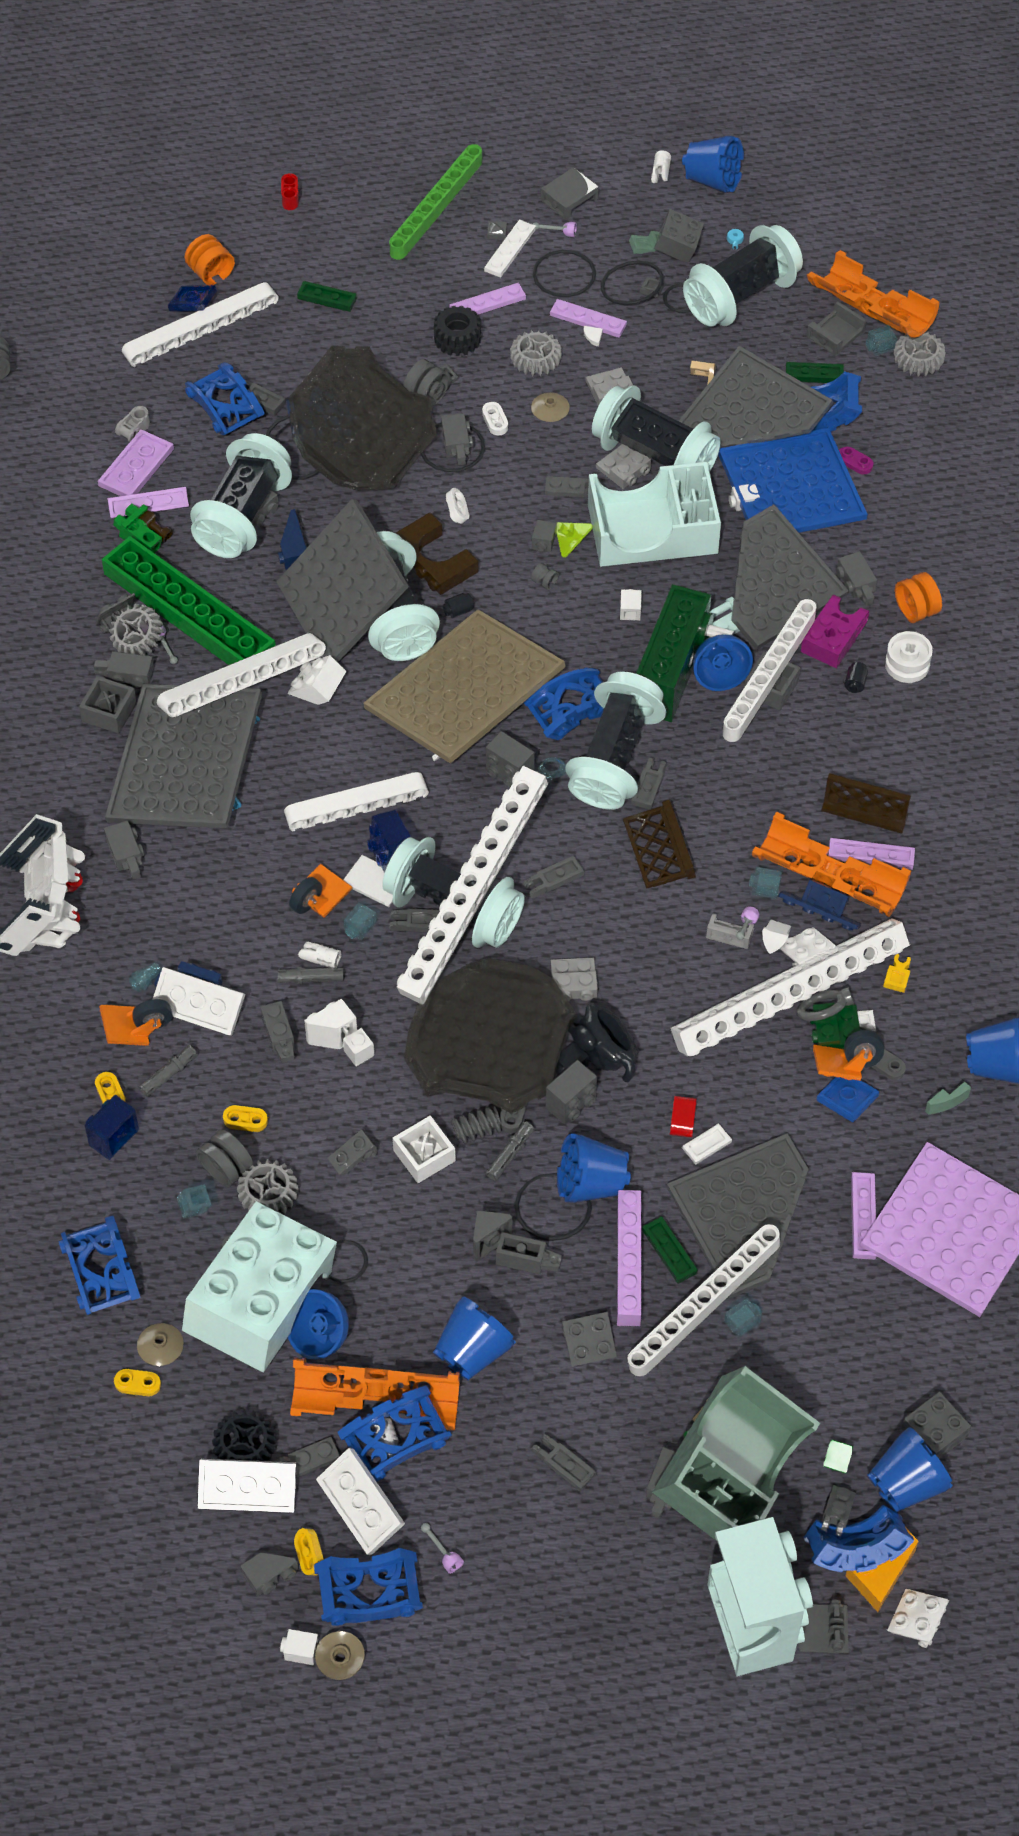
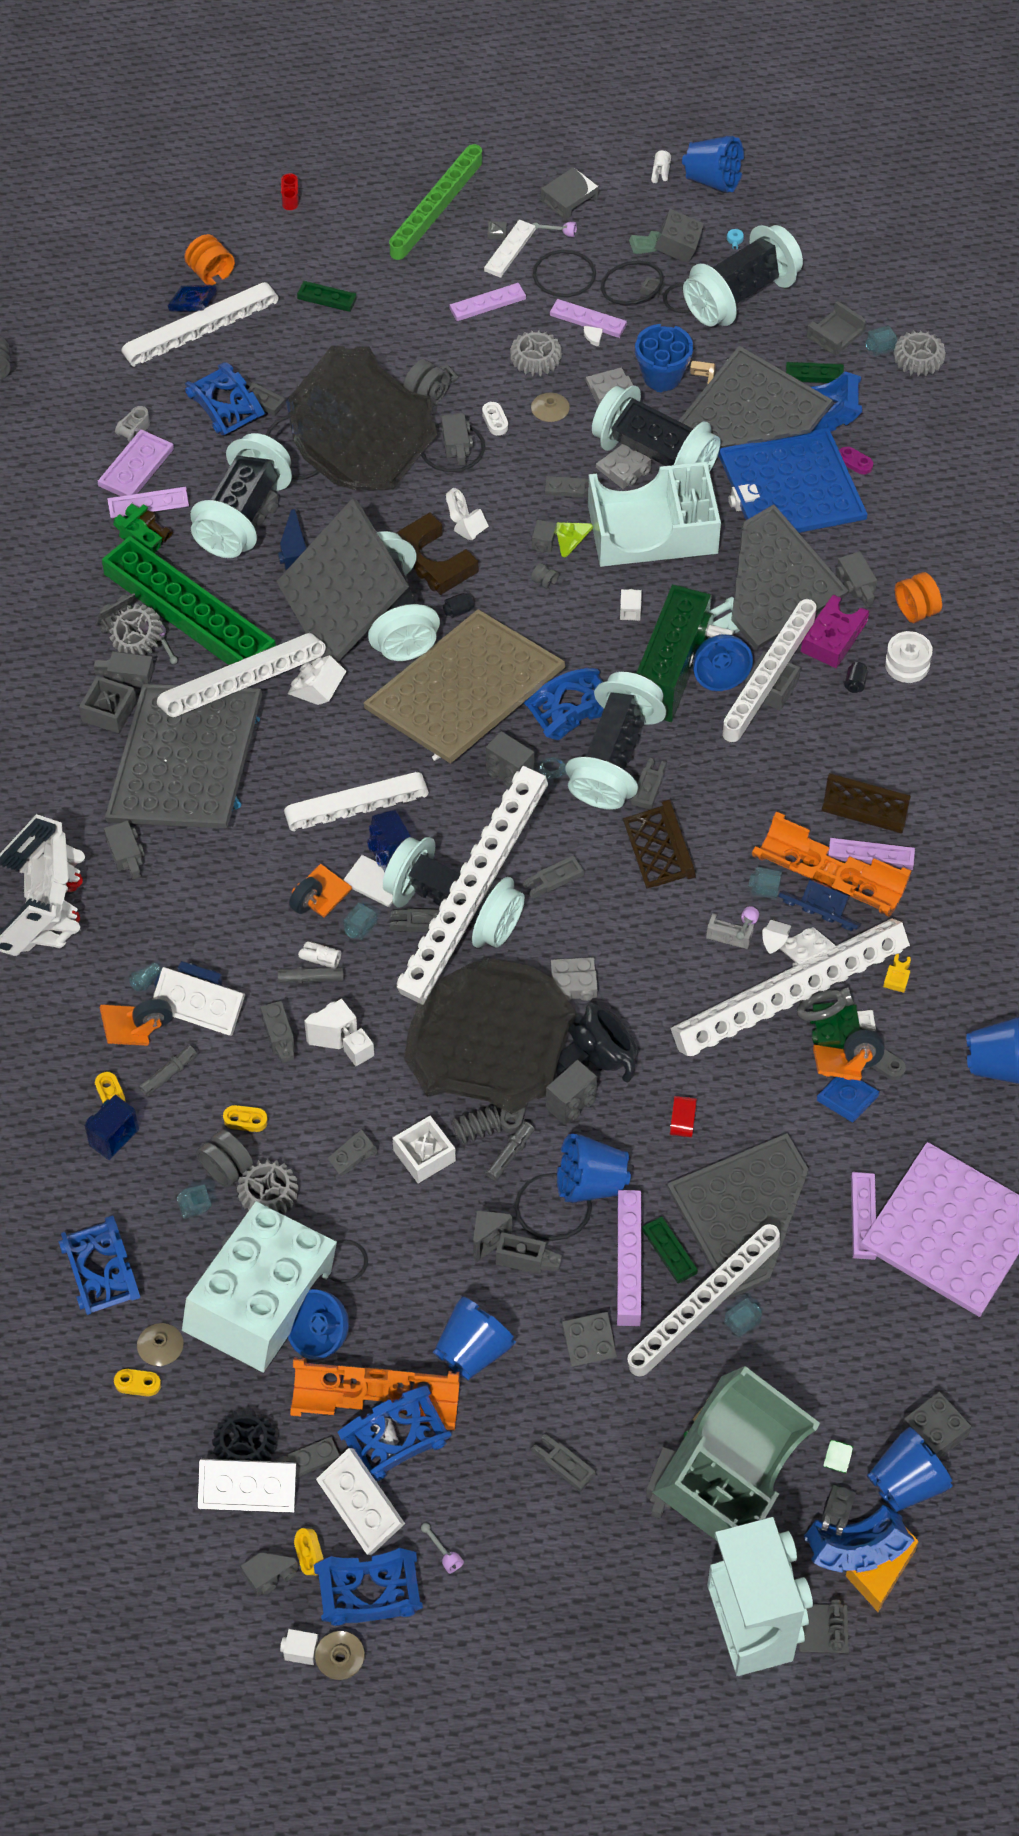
(457, 341): black tyre -> none
(471, 525): none -> white tile
(663, 356): none -> blue cone
(707, 1144): white tile -> none
(906, 314): orange piece -> none
(918, 1616): white hinge -> none
(943, 1101): sand green slope -> none

